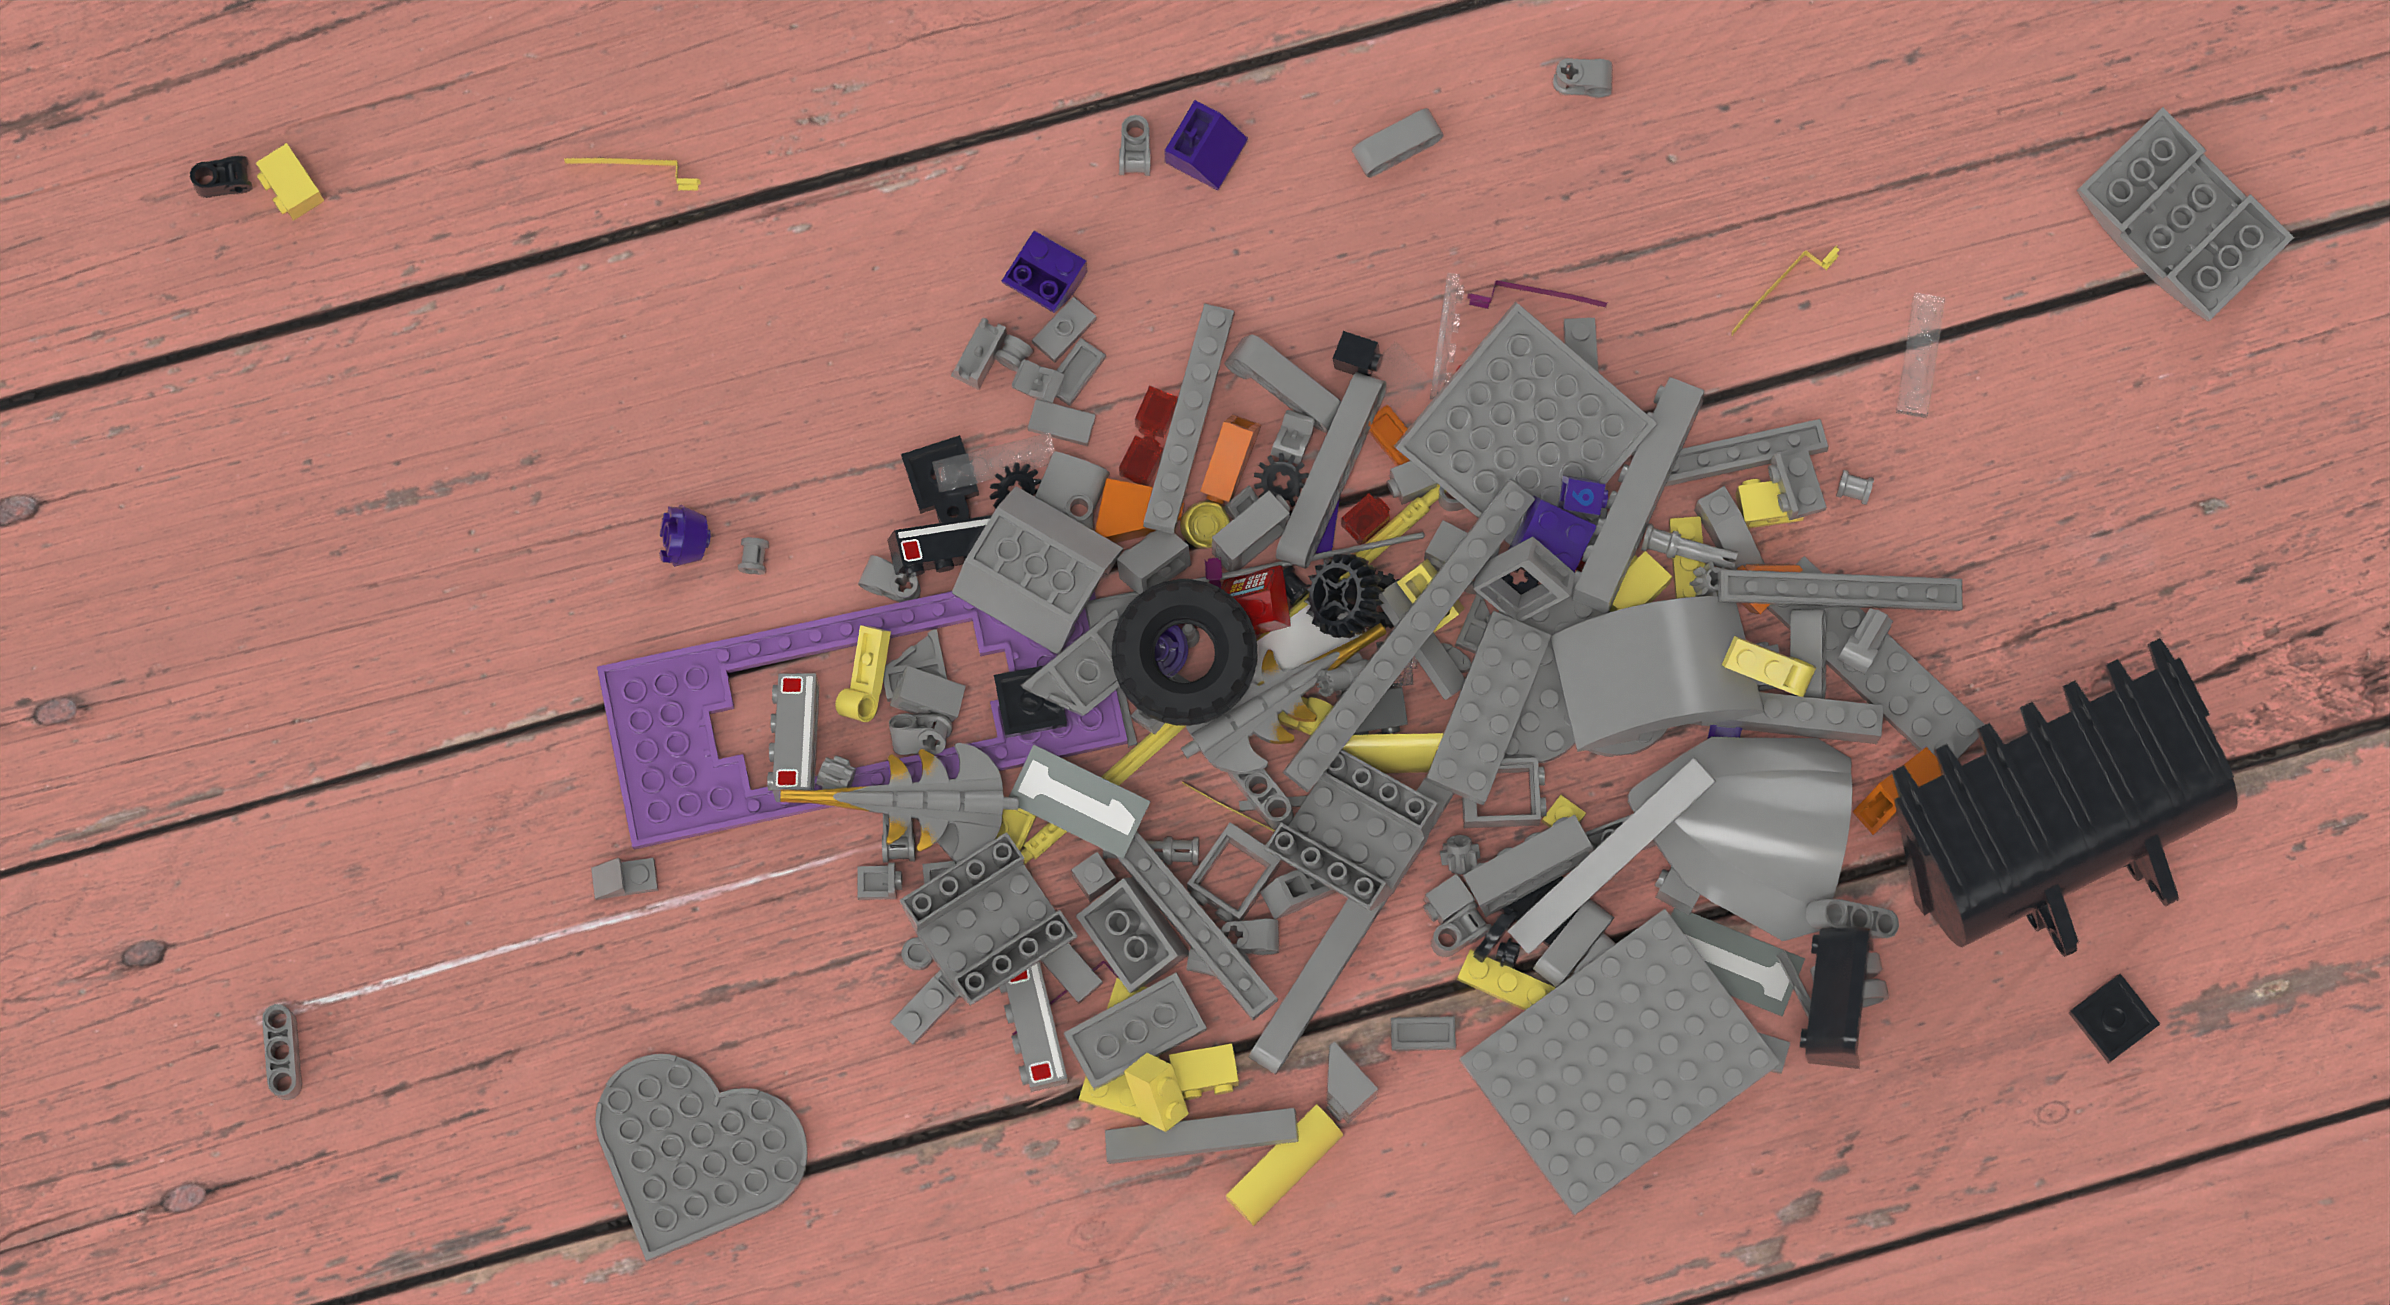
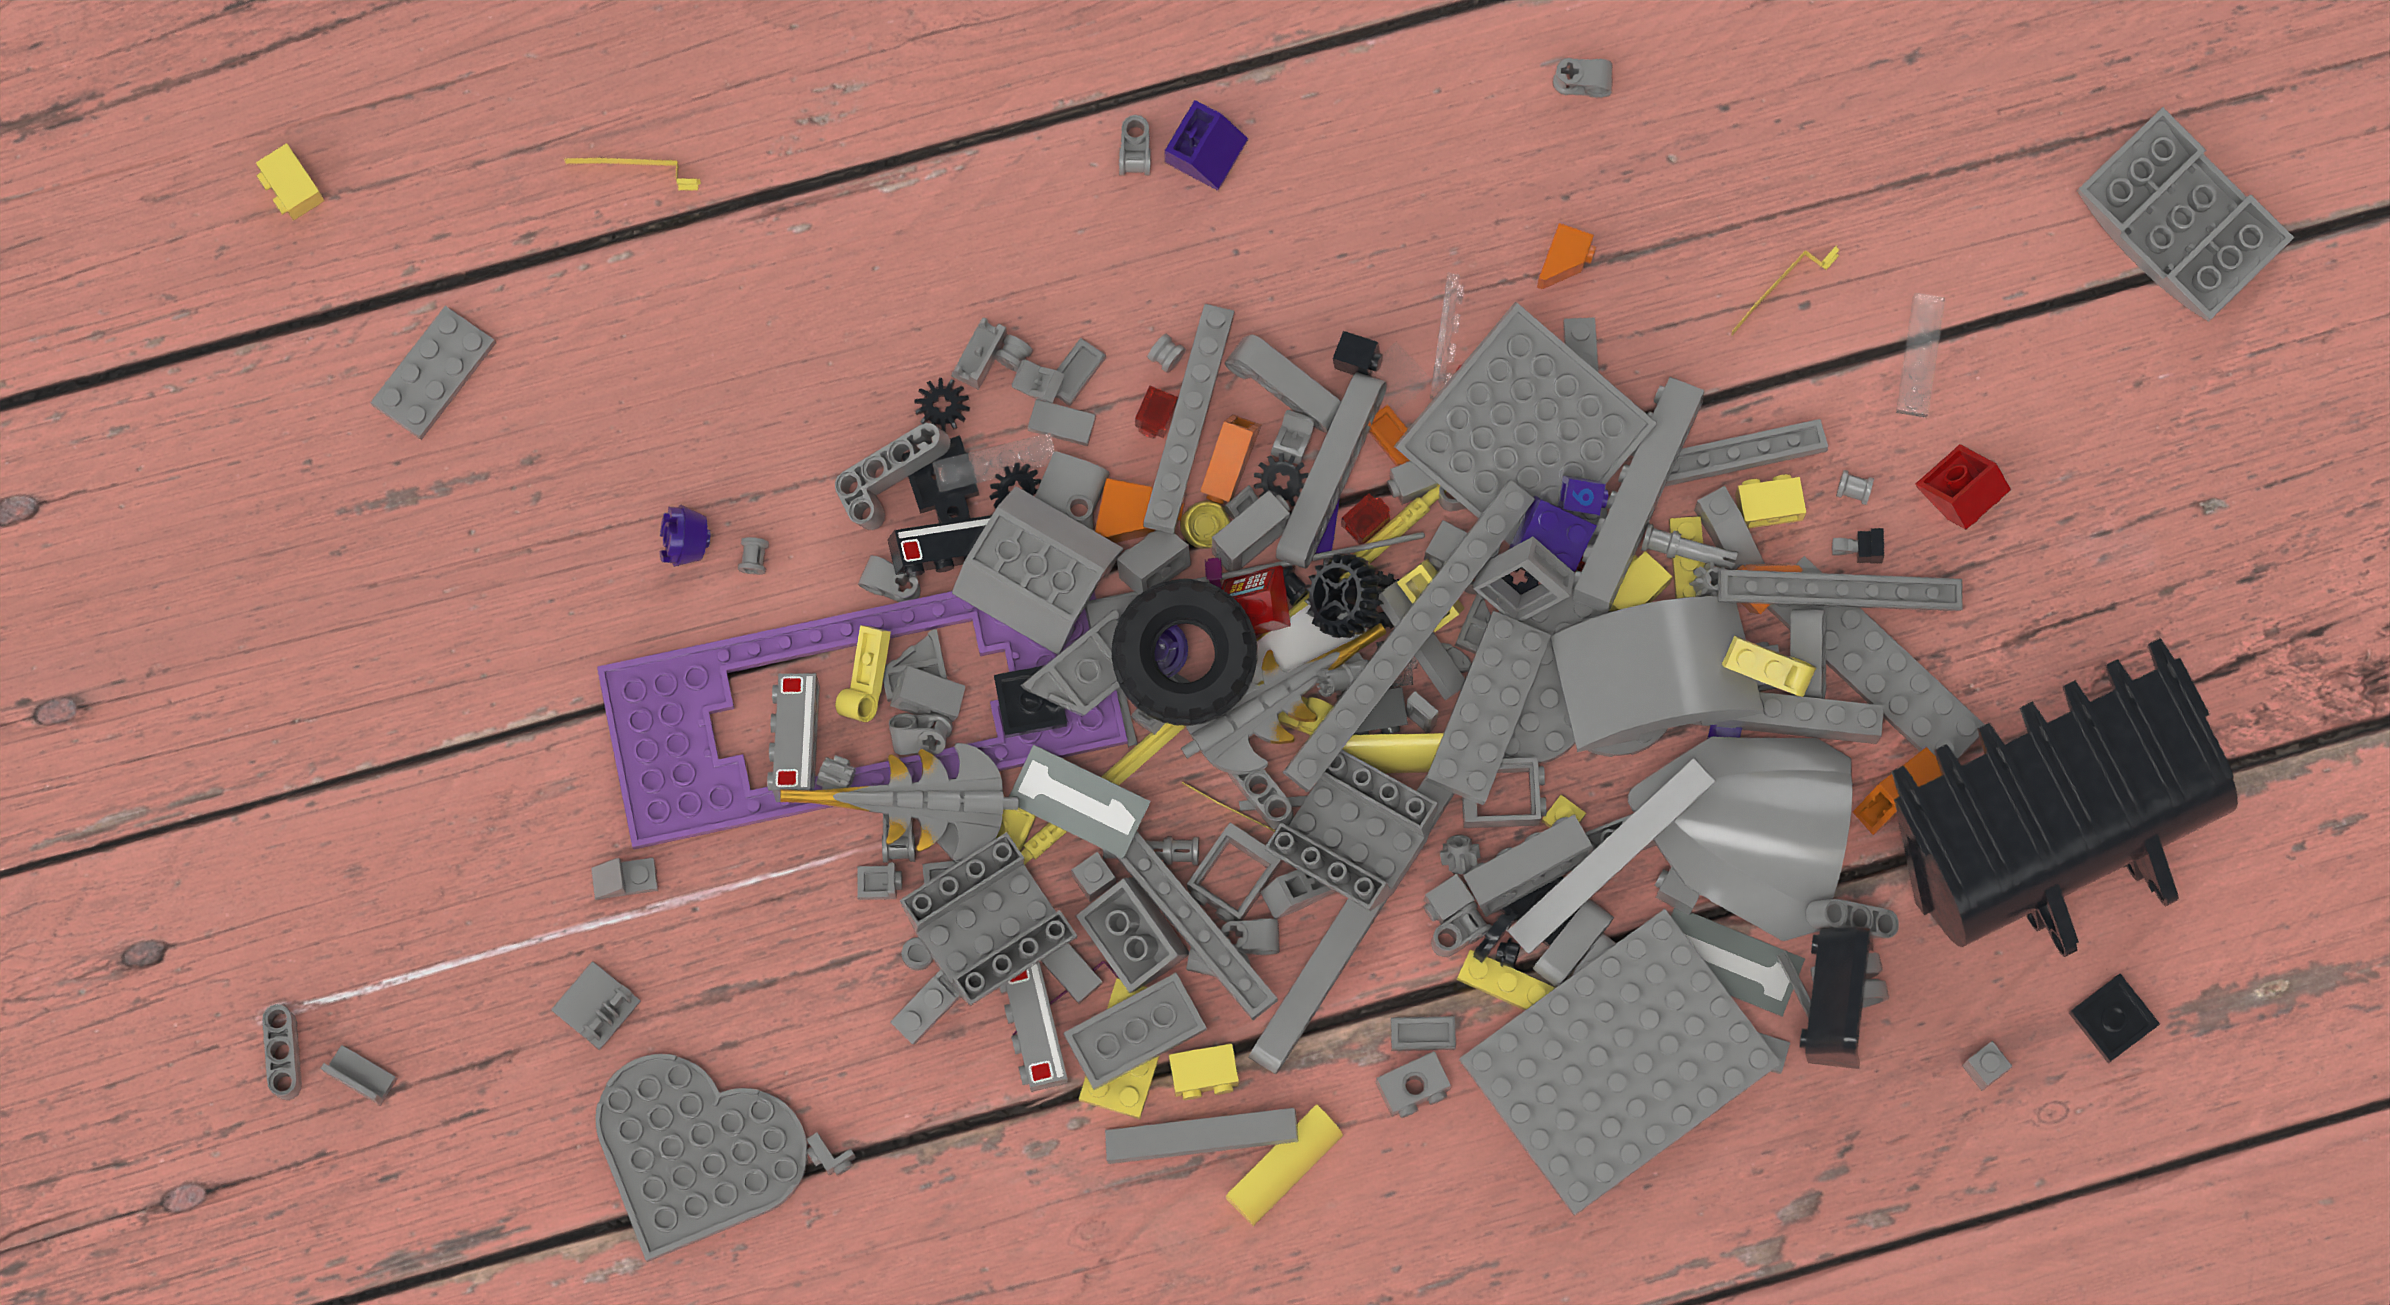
(224, 177): black piece -> none
(360, 1075): none -> light grey panel
(433, 372): none -> light grey plate
(596, 1005): none -> light grey hinge
(820, 1154): none -> light grey bracket
(894, 471): none -> light grey beam
(951, 412): none -> black gear
(1045, 272): dark purple slope -> none
(1064, 329): light grey plate -> none
(1141, 460): clear red brick -> none
(1156, 1092): light yellow brick -> none
(1166, 353): none -> light grey wheel
(1191, 635): light grey piece -> none
(1347, 1086): light grey slope -> none
(1397, 142): light grey beam -> none
(1421, 712): none -> light grey tile
(1424, 1069): none -> light grey brick
(1483, 301): magenta piece -> none
(1566, 255): none -> orange slope
(1797, 484): light grey bracket -> none
(1863, 646): light grey piece -> none
(1868, 546): none -> black piece
(1964, 486): none -> red slope
(1987, 1065): none -> light grey brick

